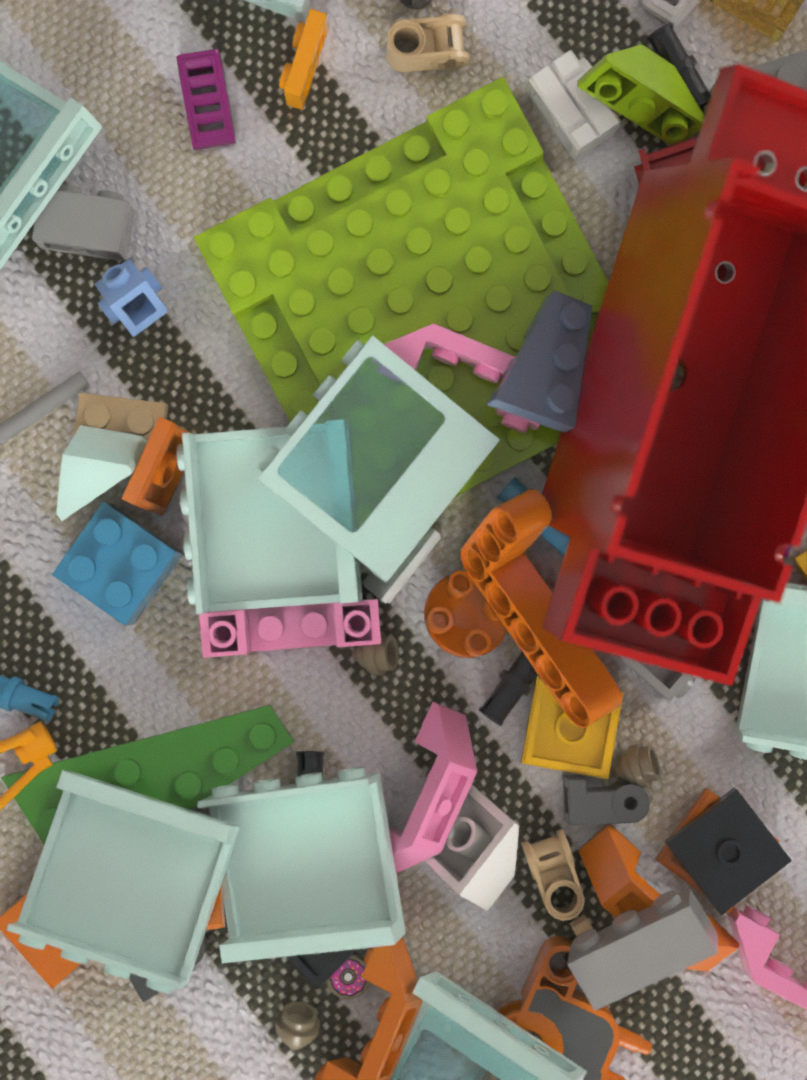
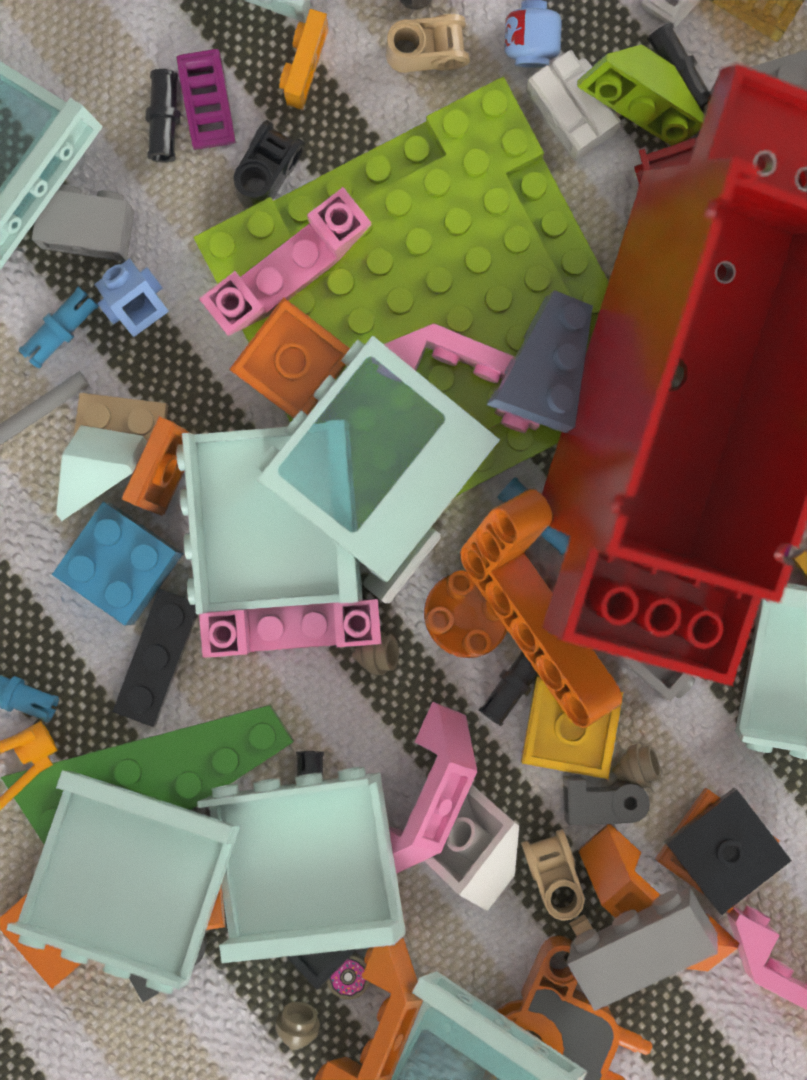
(58, 327): none -> dark azure pin
(156, 658): none -> black plate
(162, 115): none -> black pin
(268, 158): none -> black piece
(290, 359): none -> orange plate
(291, 267): none -> bright pink slope
(533, 34): none -> light blue head

